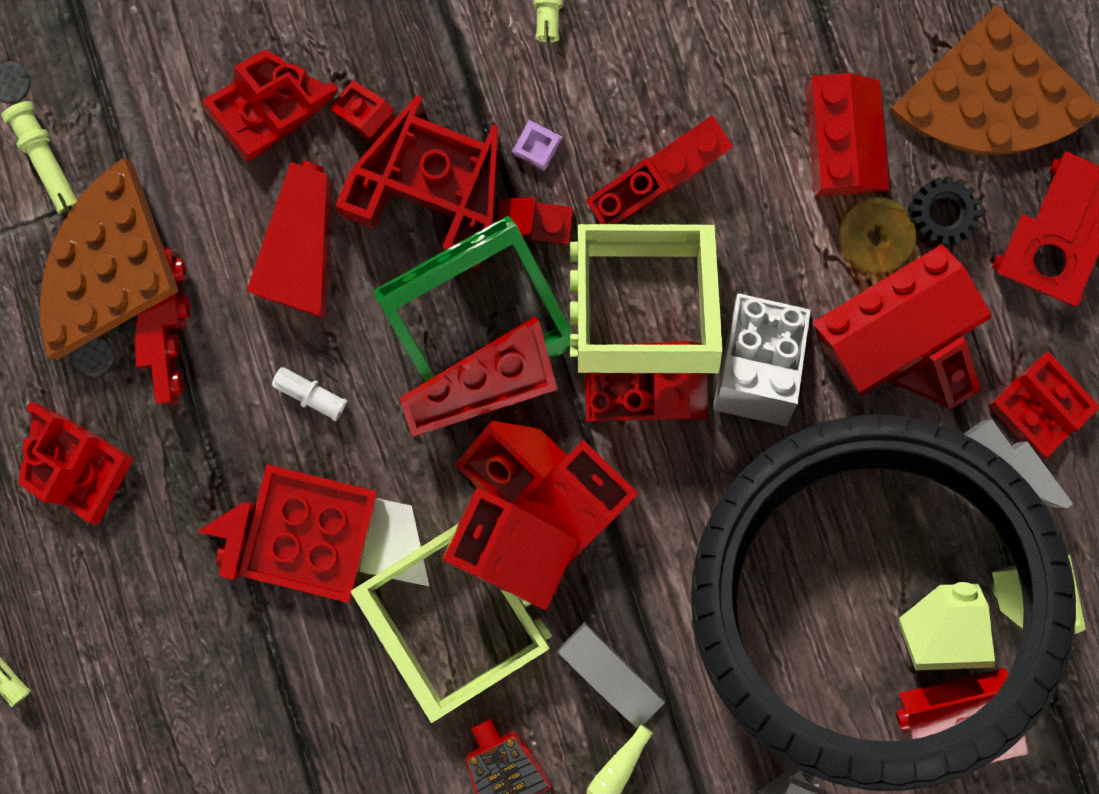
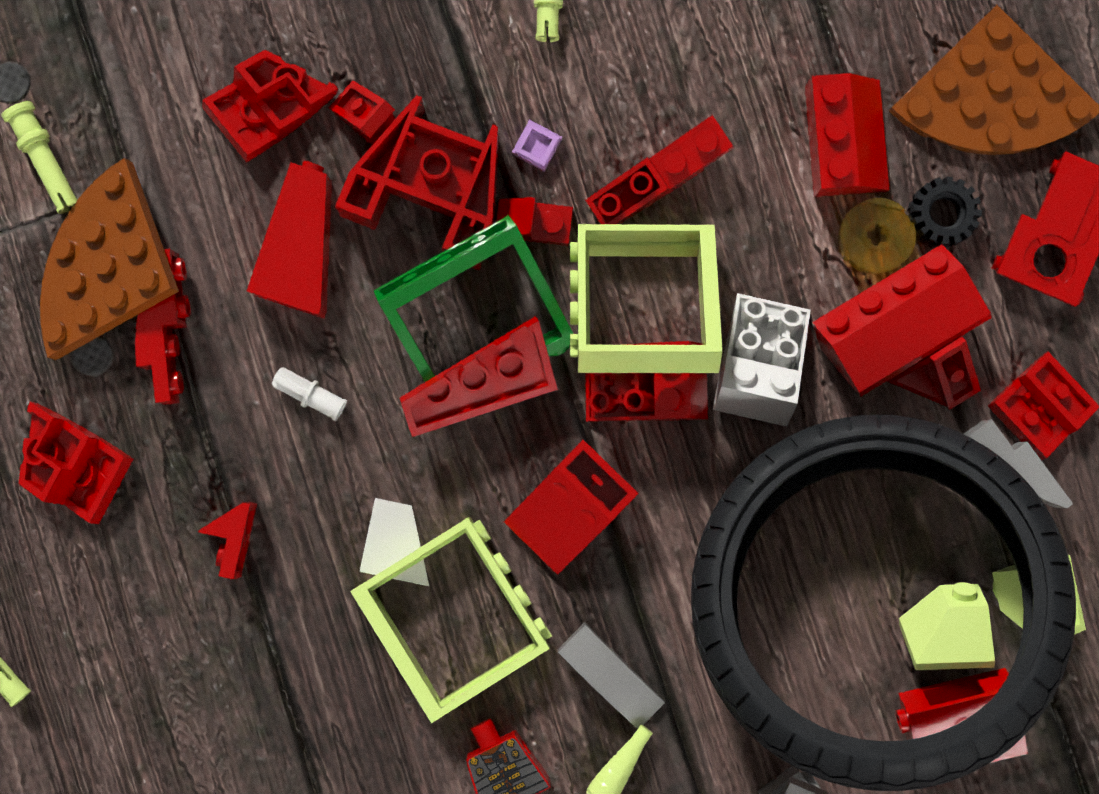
(308, 533): red plate -> none
(510, 460): red slope -> none
(510, 549): red slope -> none

